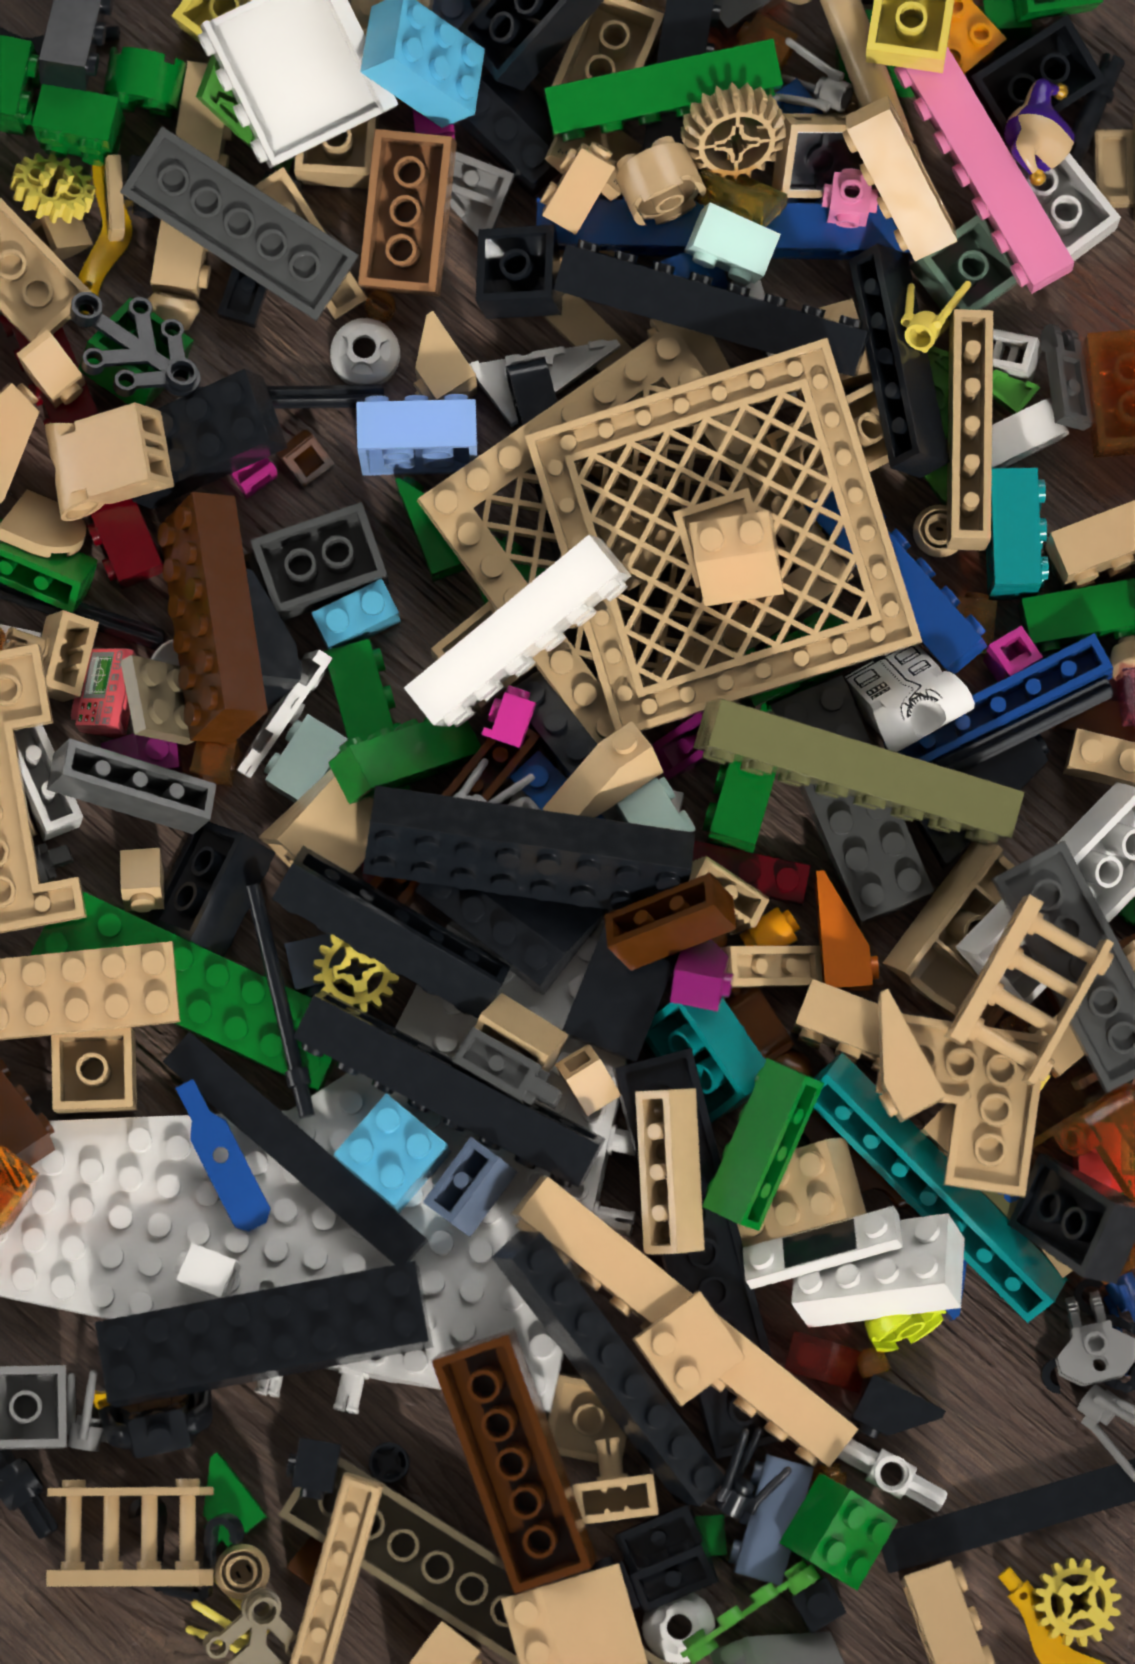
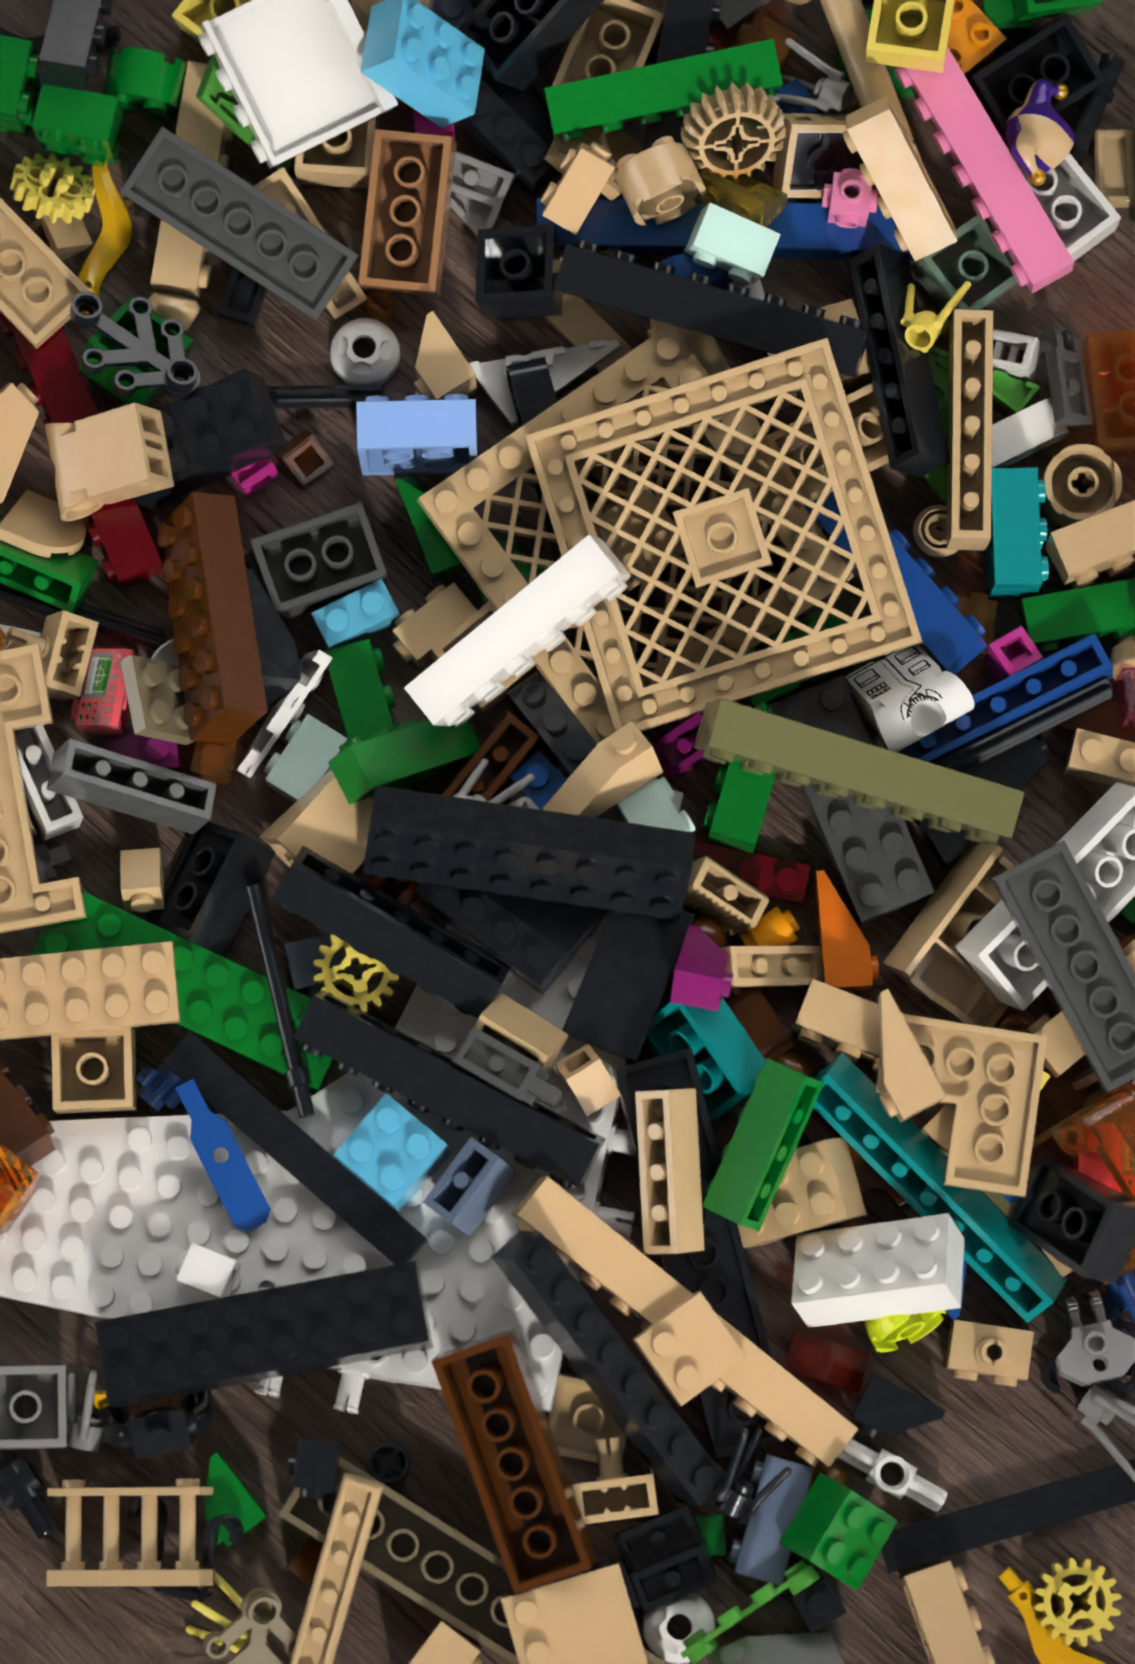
(51, 369): tan slope -> none
(114, 198): tan tile -> none
(159, 1086): none -> dark blue gear
(235, 1559): tan cone -> none
(423, 629): none -> tan brick
(510, 717): dark pink brick -> none
(670, 921): reddish brown brick -> none
(737, 558): tan slope -> none
(822, 1247): white plate -> none
(872, 1362): clear orange hinge -> none
(989, 990): tan fence -> none
(989, 1351): none -> tan brick
(1096, 472): none -> tan brick

